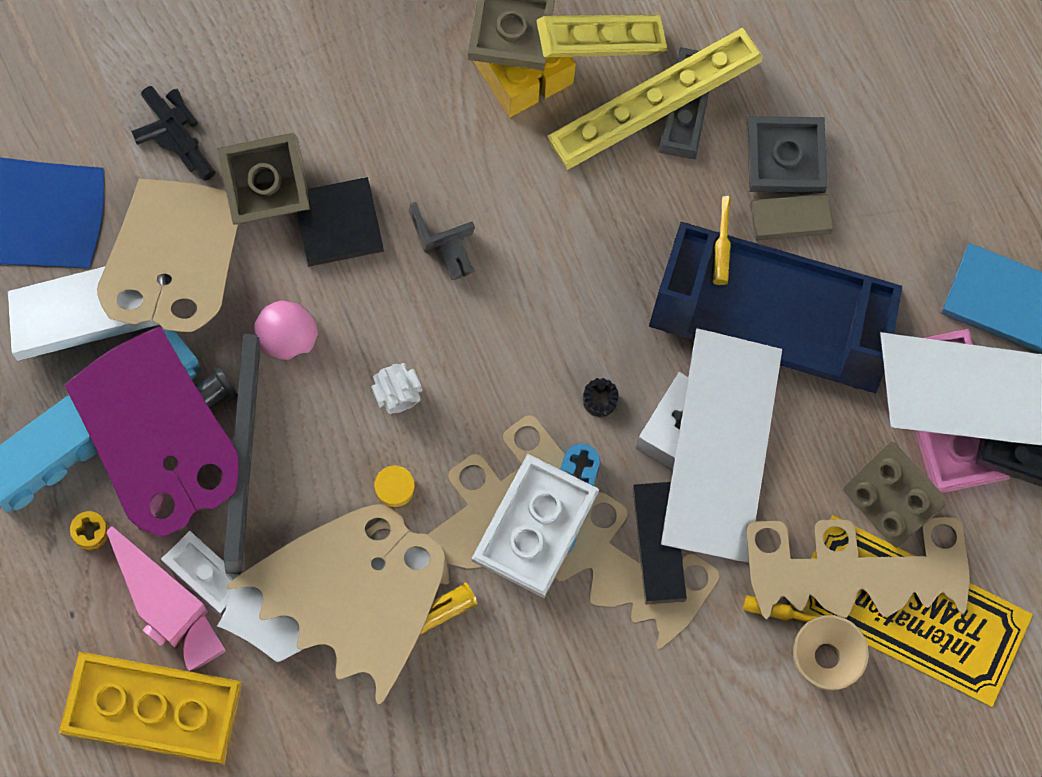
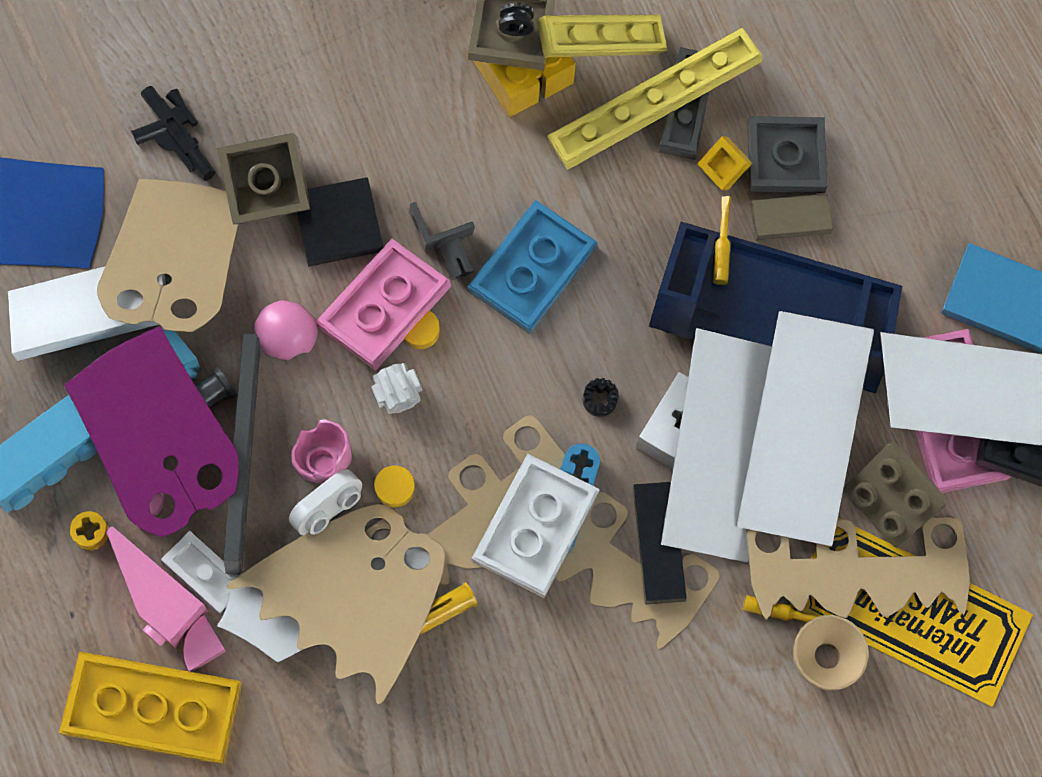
(321, 452): none -> bright pink hair
(326, 502): none -> white plate
(383, 304): none -> bright pink tile
(424, 333): none -> yellow tile
(516, 19): none -> black bush
(532, 266): none -> dark azure tile
(724, 163): none -> yellow plate
(805, 428): none -> white sticker

